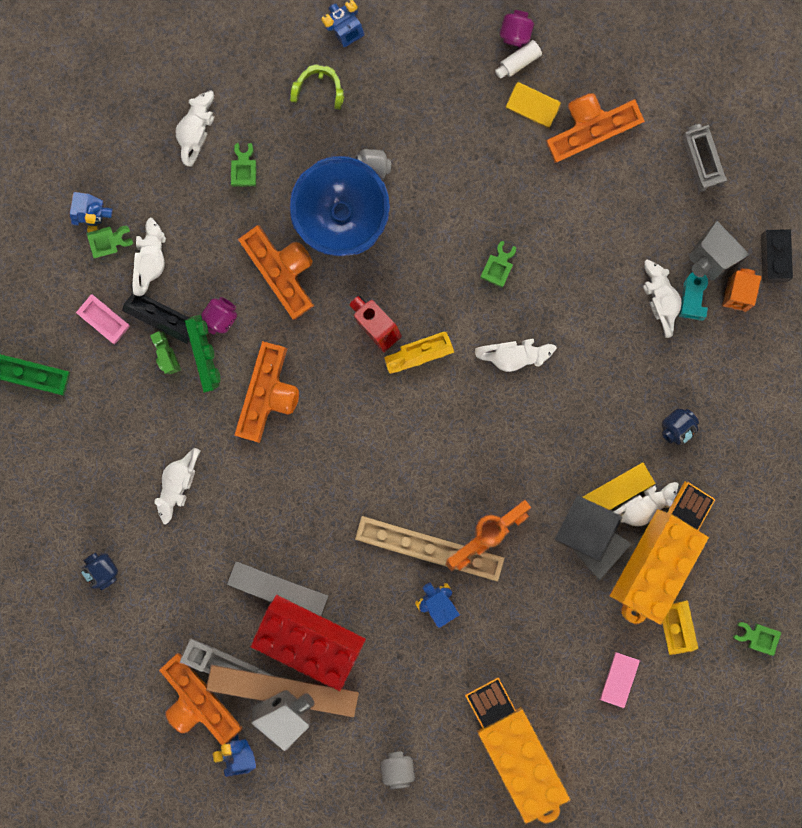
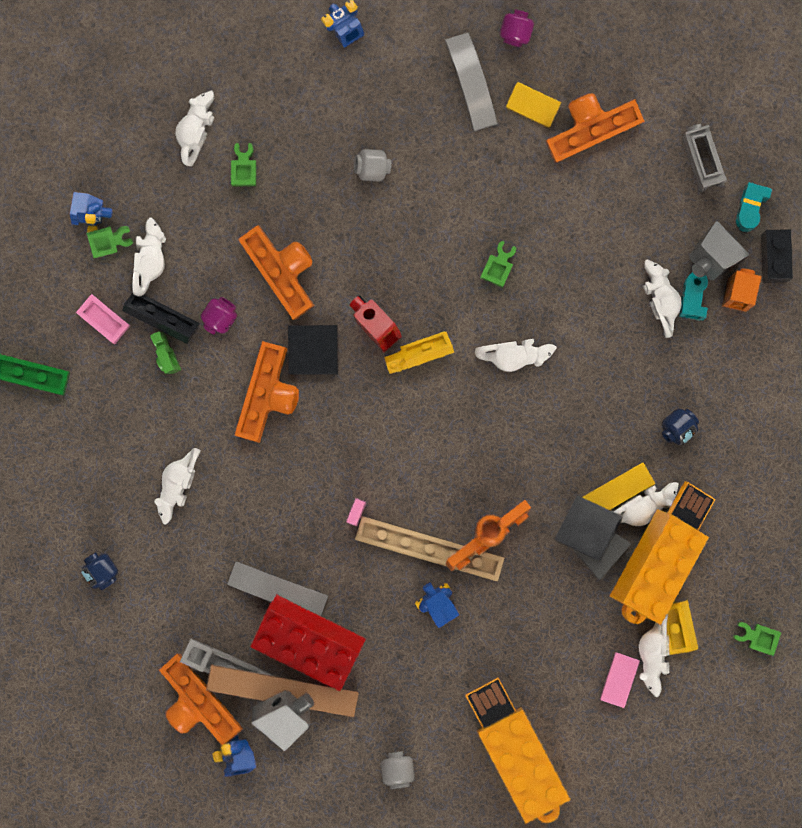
(203, 353): green plate -> none
(296, 87): lime piece -> none
(312, 349): none -> black tile
(339, 206): blue rock -> none
(356, 512): none -> bright pink tile
(472, 81): none -> light grey slope
(519, 59): white cylinder -> none
(653, 649): none -> white animal
(748, 212): none -> teal leg

